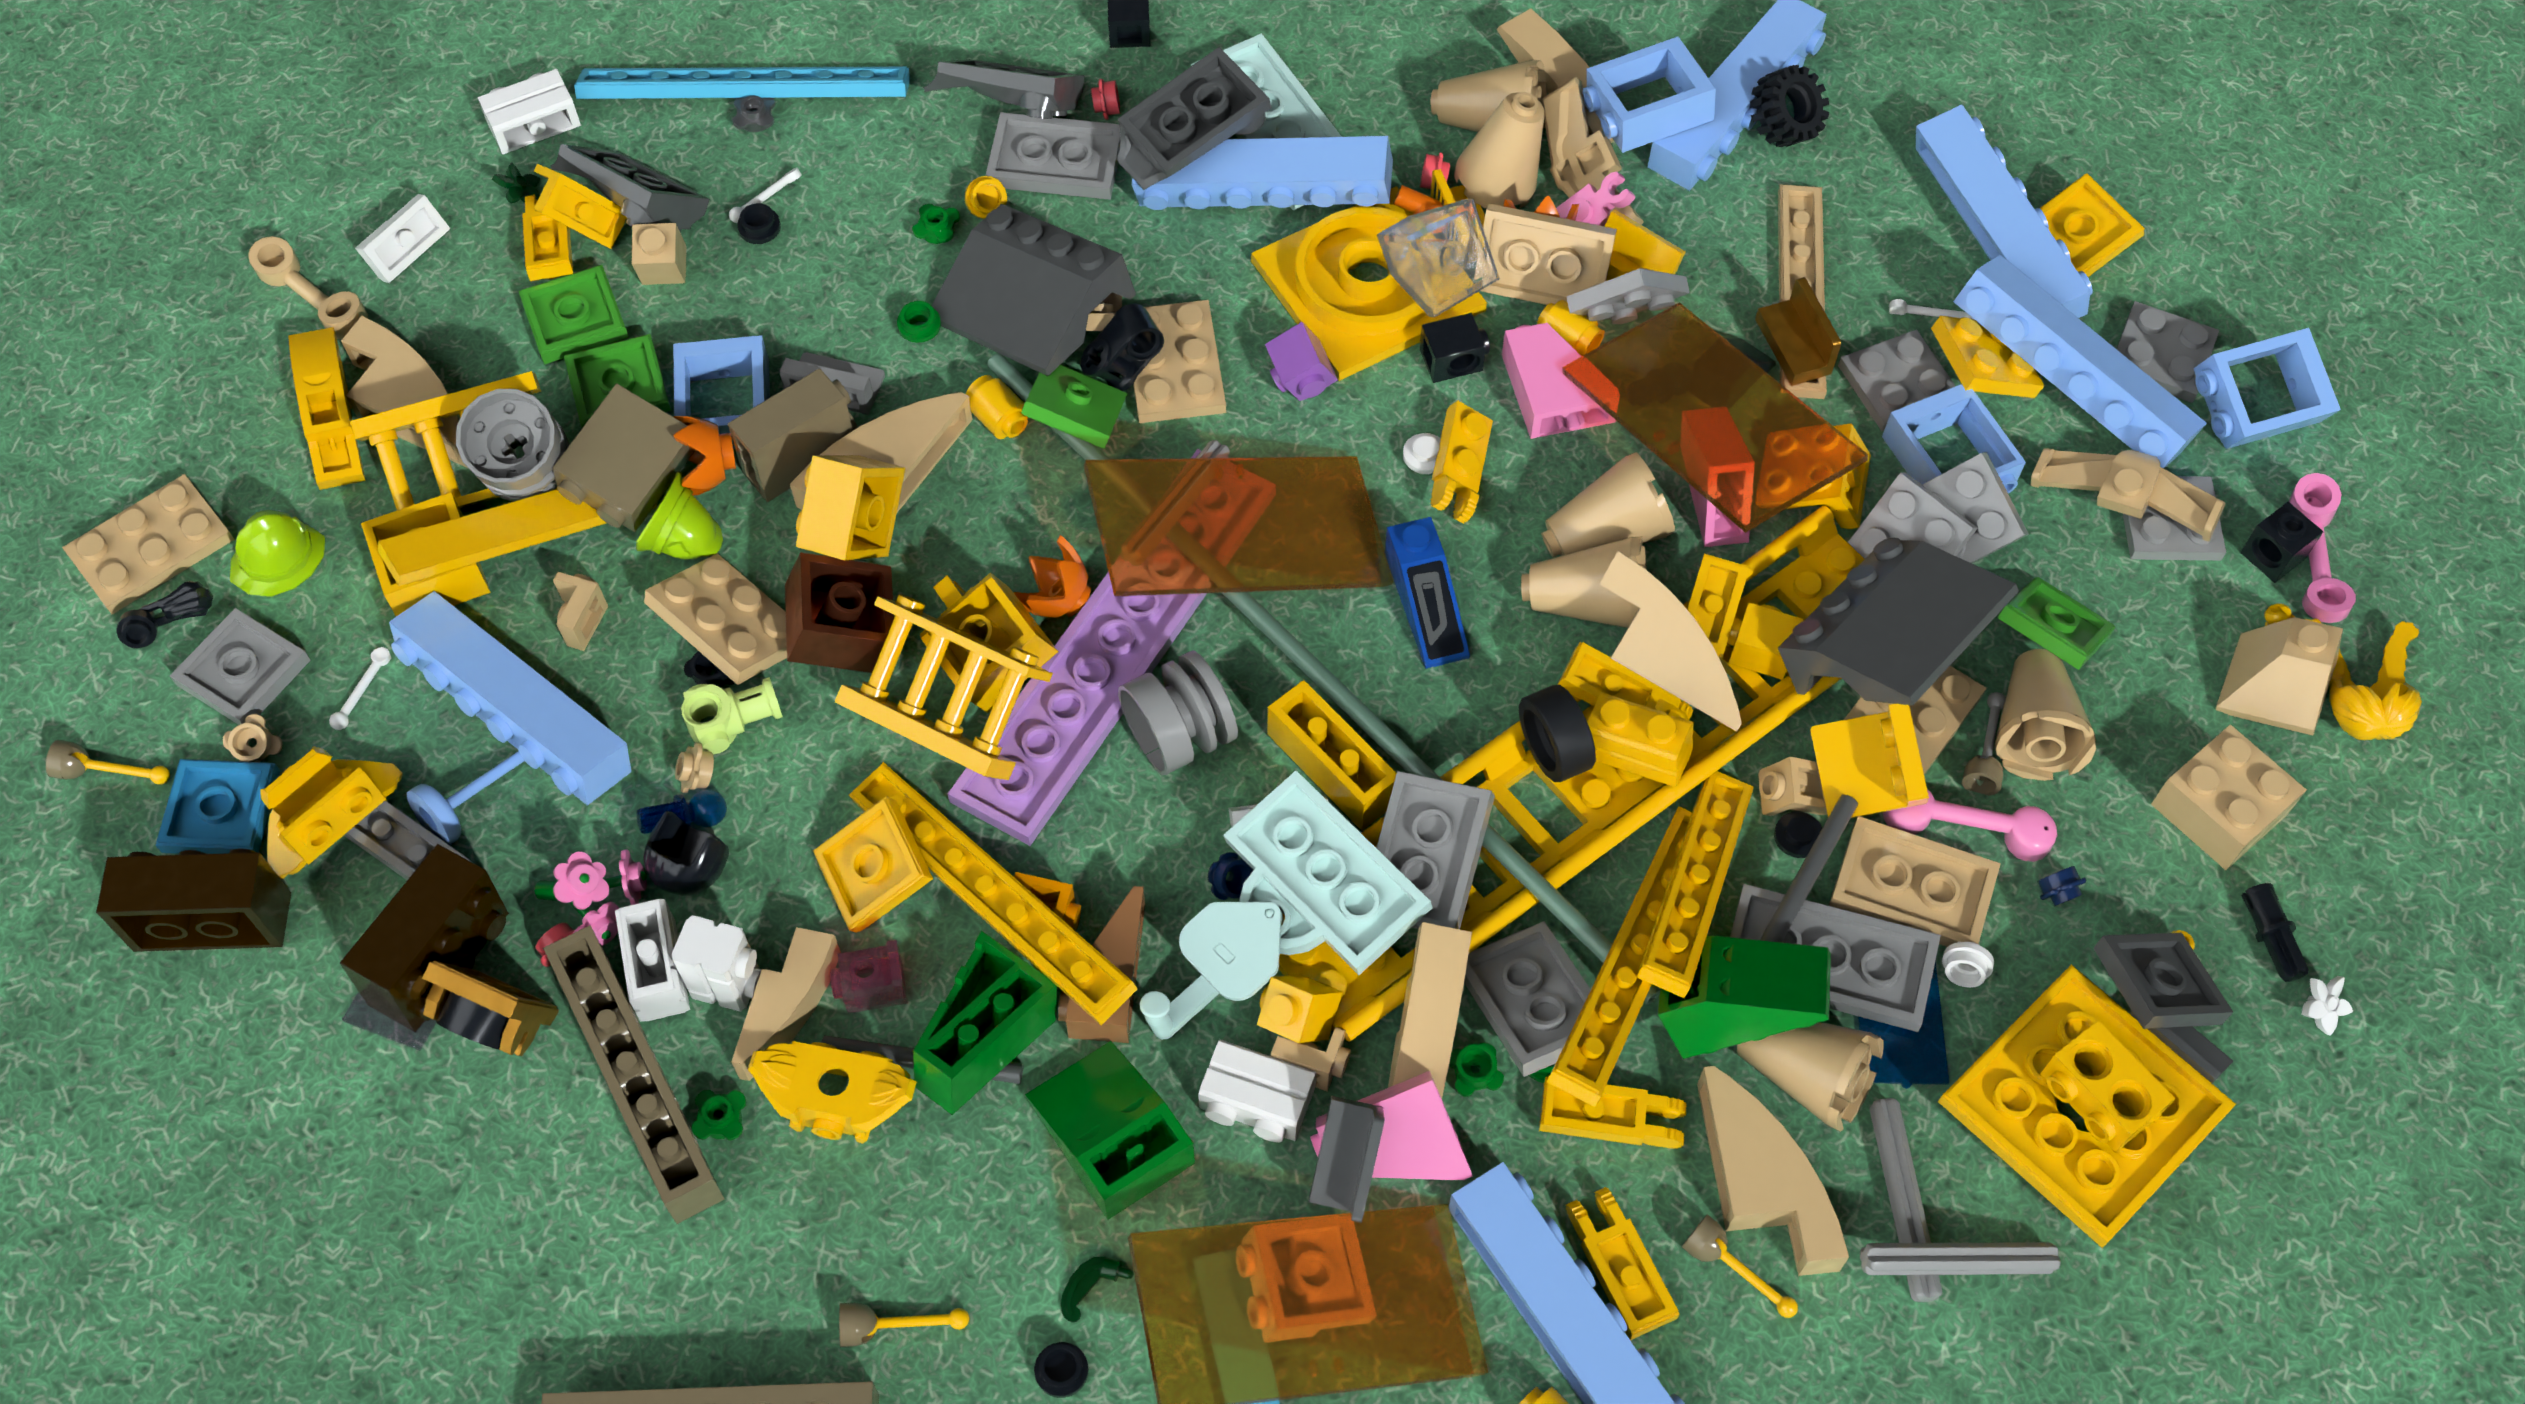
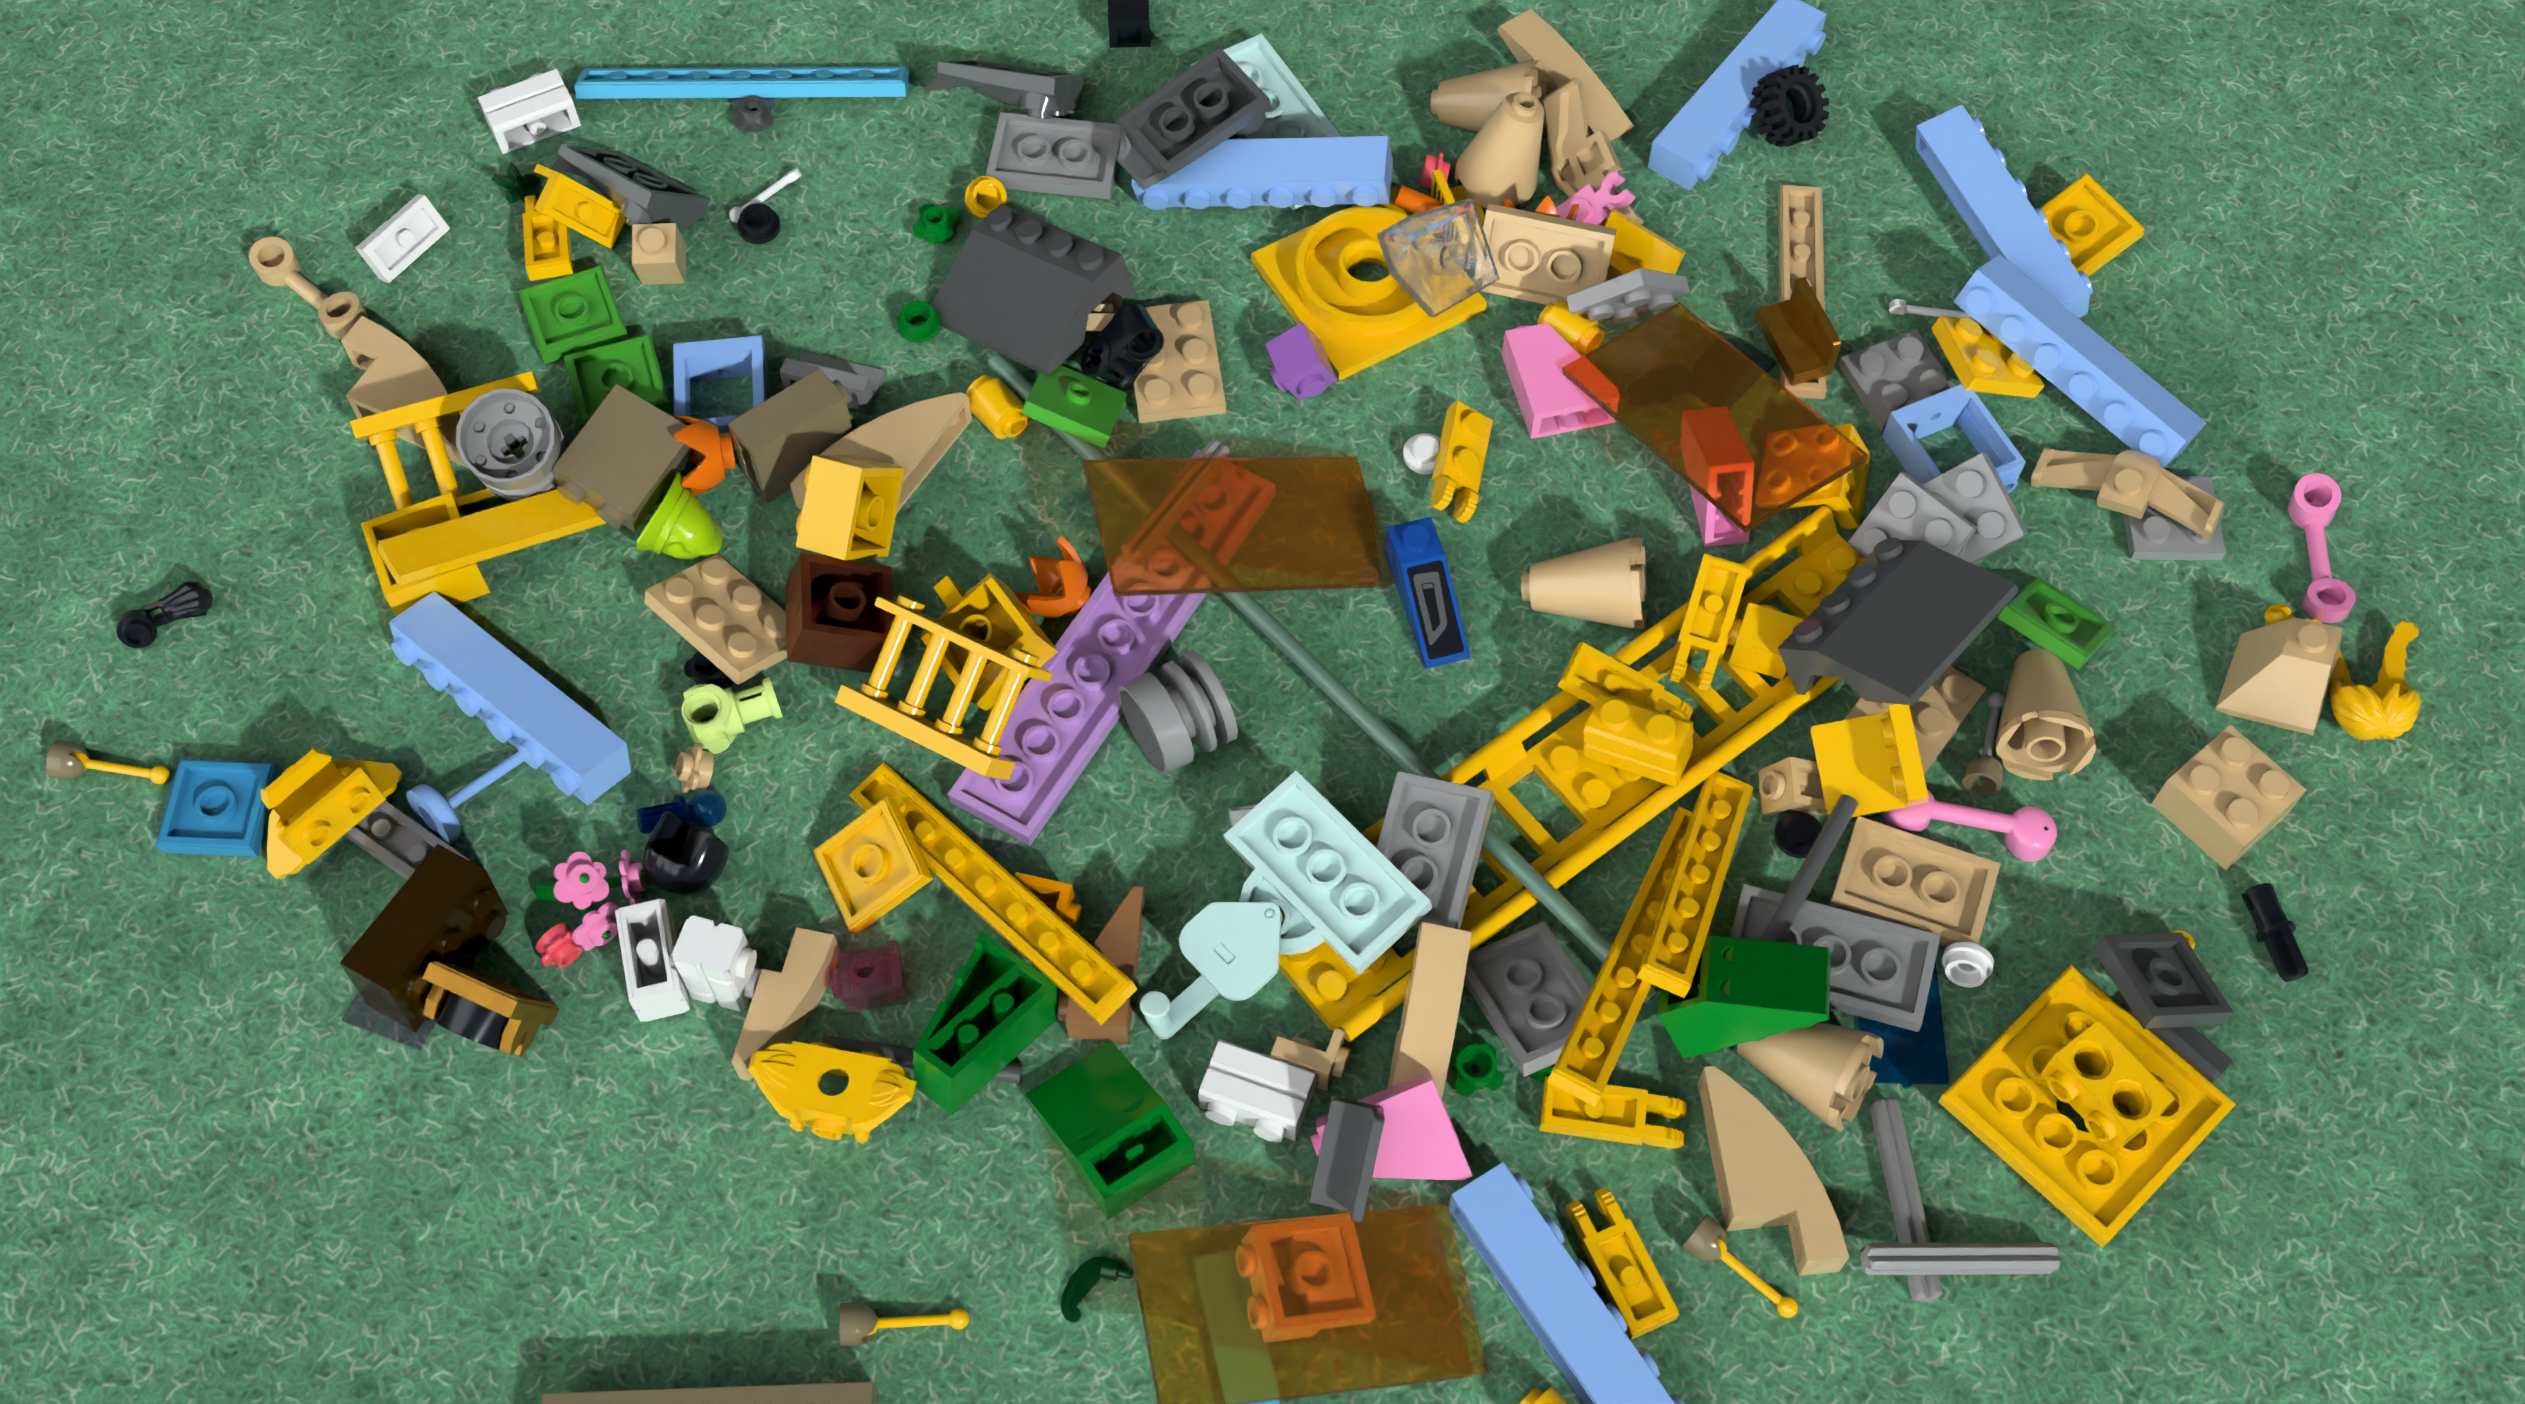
(148, 543): tan plate -> none
(194, 901): dark brown brick -> none
(240, 667): light grey plate -> none
(255, 728): tan plate -> none
(275, 553): lime piece -> none
(325, 408): yellow slope -> none
(380, 657): white hinge -> none
(581, 610): tan bracket -> none
(634, 1075): dark tan brick -> none
(726, 1127): green plate -> none
(1061, 1370): black plate -> none
(1106, 98): coral plate -> none
(1238, 874): dark blue plate -> none
(1298, 1008): yellow brick -> none
(1331, 754): yellow brick -> none
(1453, 347): black brick -> none
(1557, 733): black tyre -> none
(1611, 509): tan cone -> none
(1631, 129): light blue window -> none
(1669, 644): tan slope -> none
(2061, 886): dark blue plate -> none
(2167, 347): light grey plate -> none
(2281, 542): black brick -> none
(2303, 376): light blue window -> none
(2325, 1004): white plant -> none

